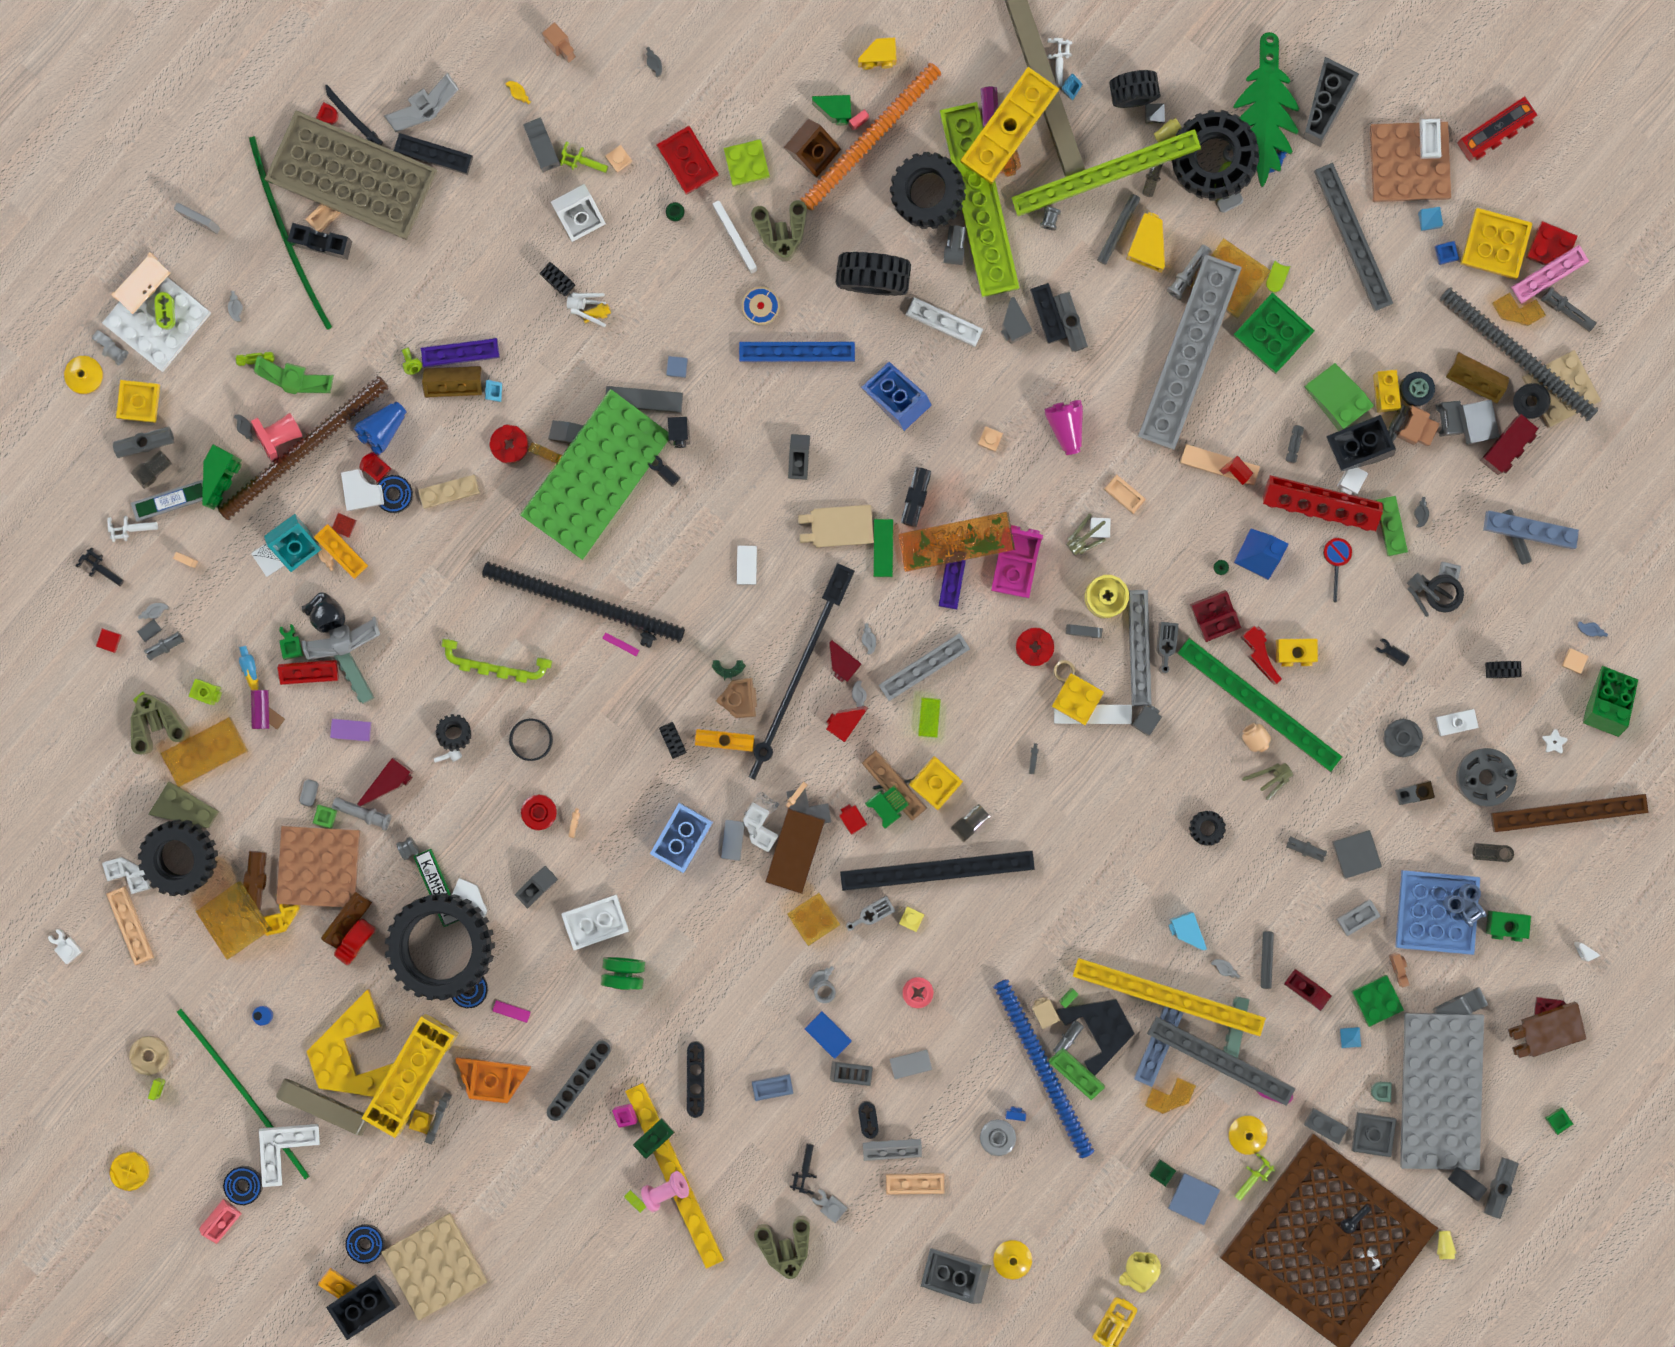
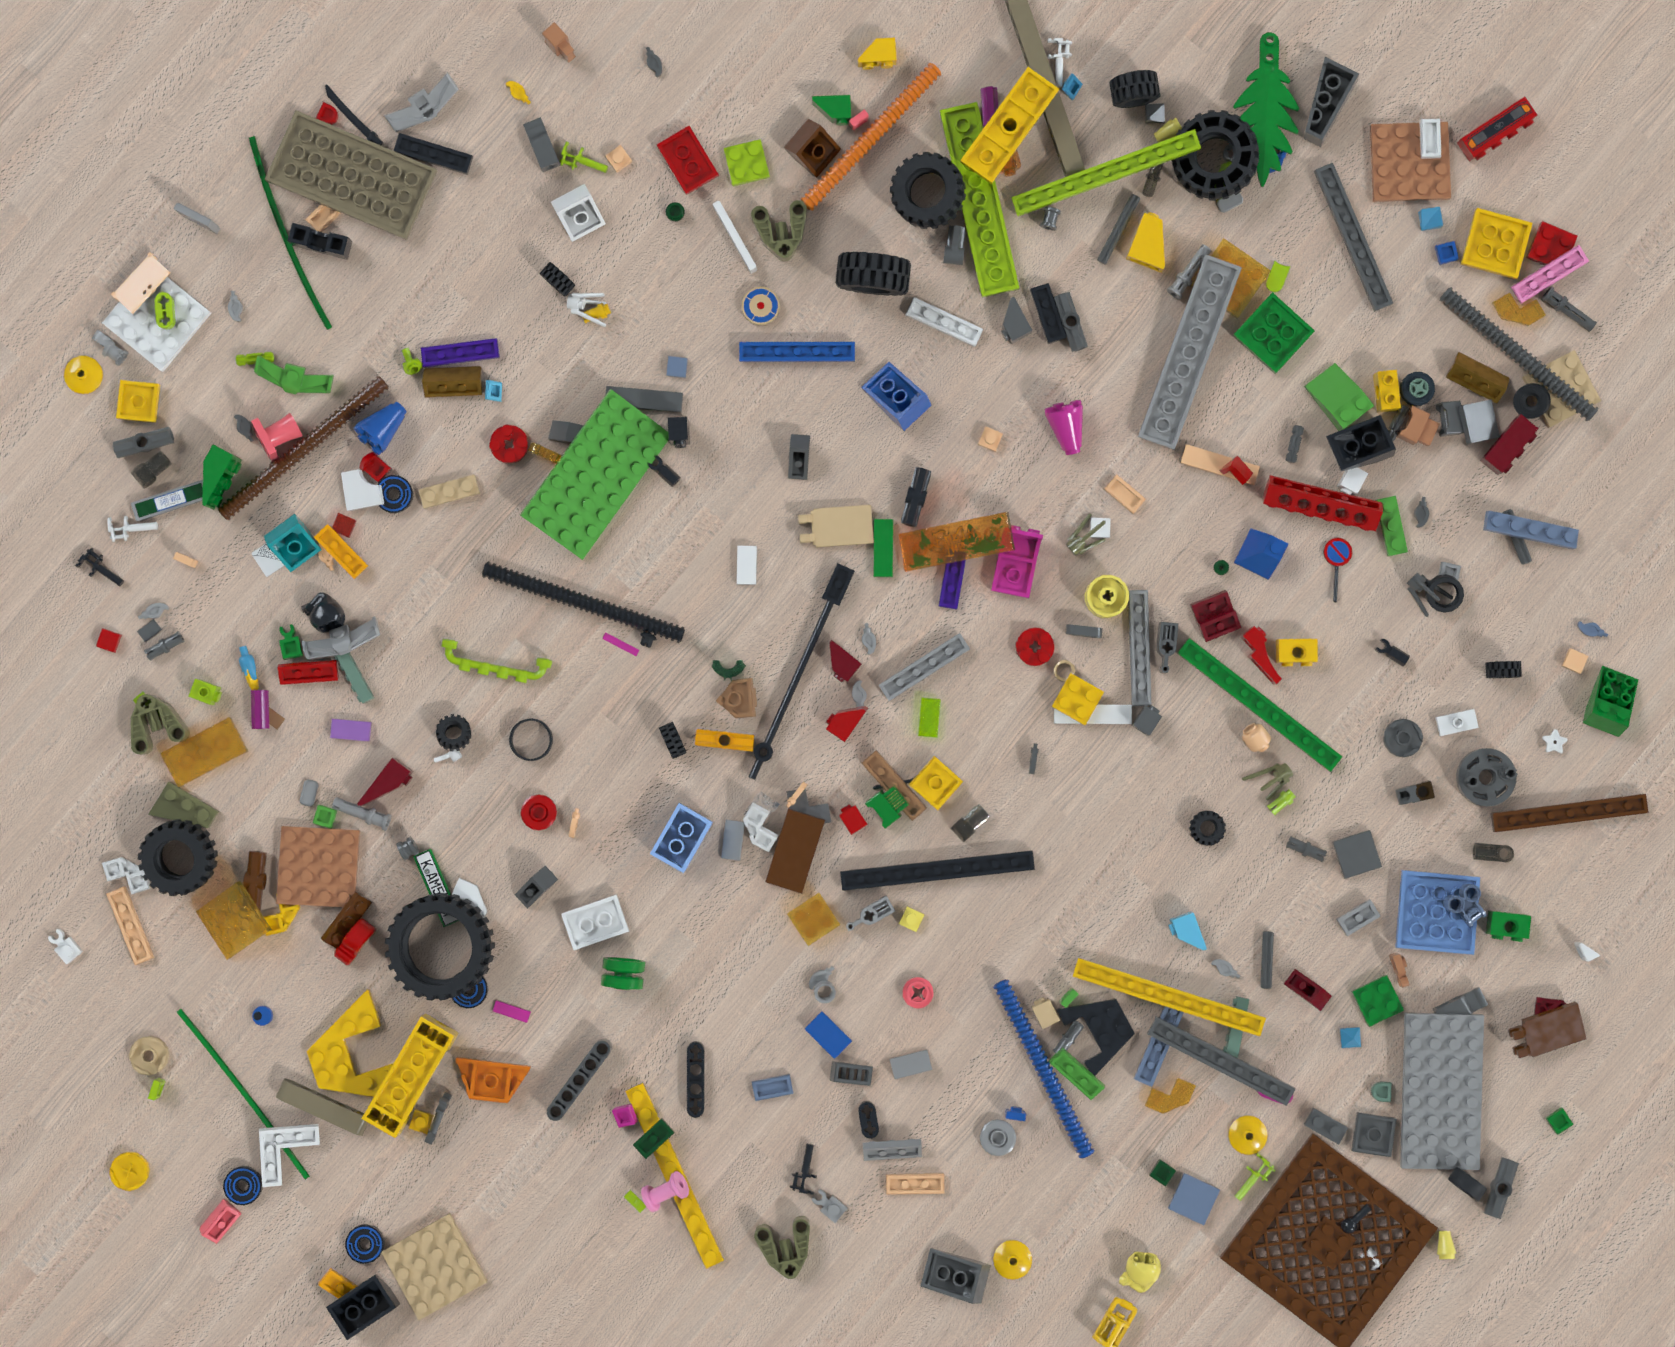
(1285, 798): none -> lime animal

